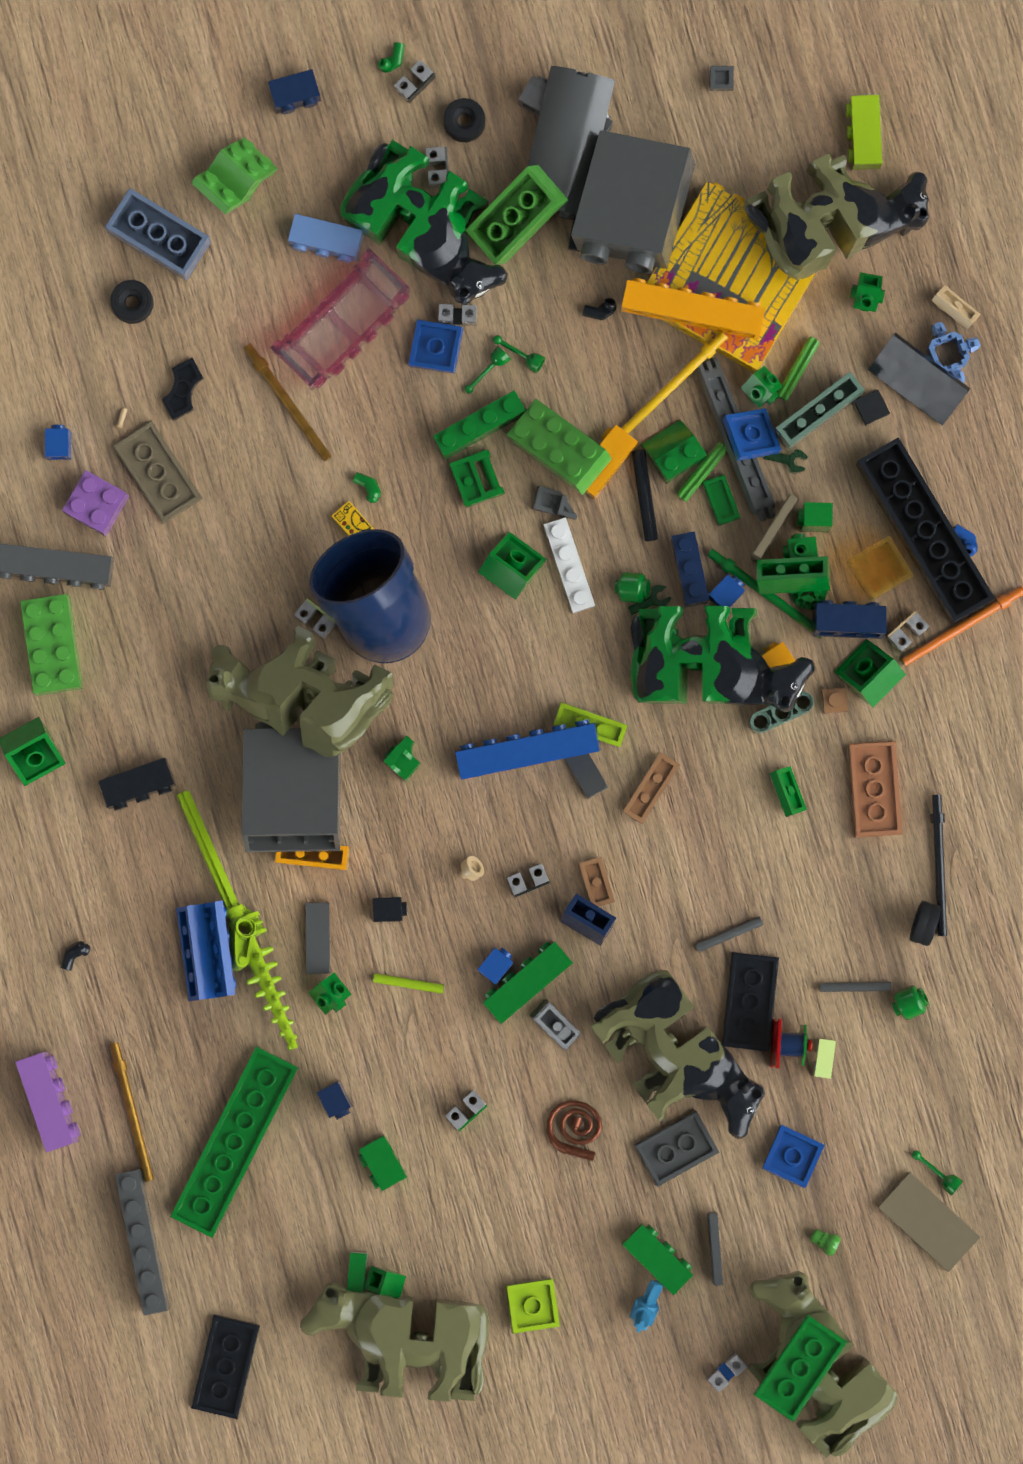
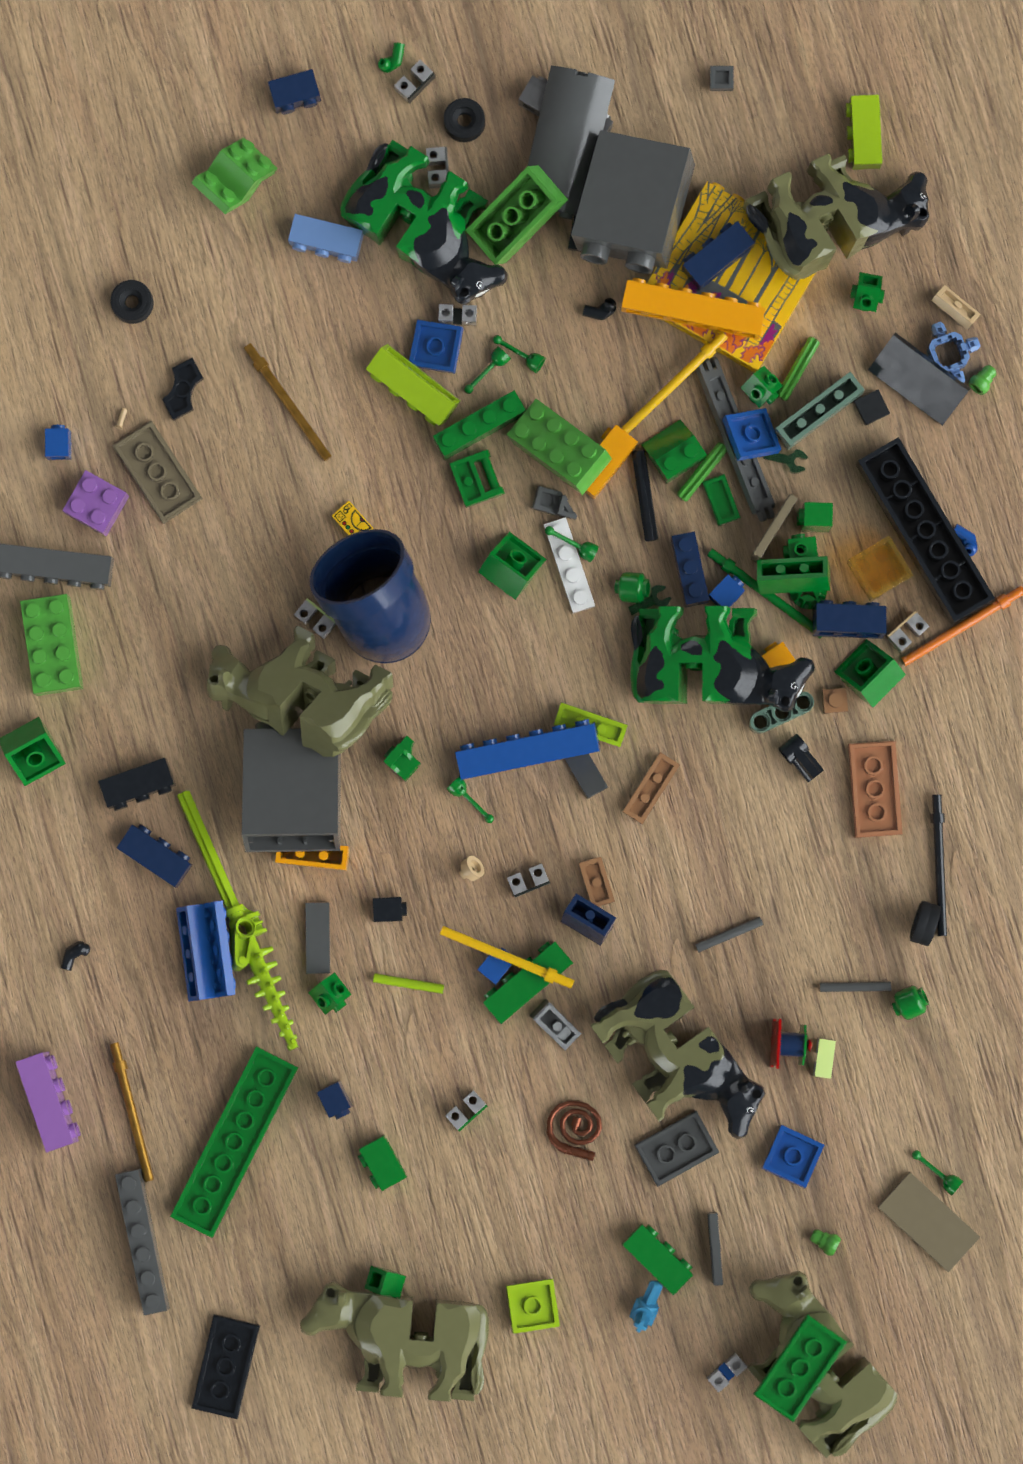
(155, 855): none -> dark blue brick
(158, 234): sand blue brick -> none
(343, 322): windscreen -> none
(356, 1272): green piece -> none
(371, 486): green arm -> none
(412, 385): none -> lime brick
(458, 788): none -> green hinge
(549, 975): none -> yellow bar
(586, 550): none -> green hinge
(717, 255): none -> dark blue brick
(750, 1001): black tile -> none
(788, 791): green plate -> none
(798, 754): none -> black piece
(981, 382): none -> bright green piece

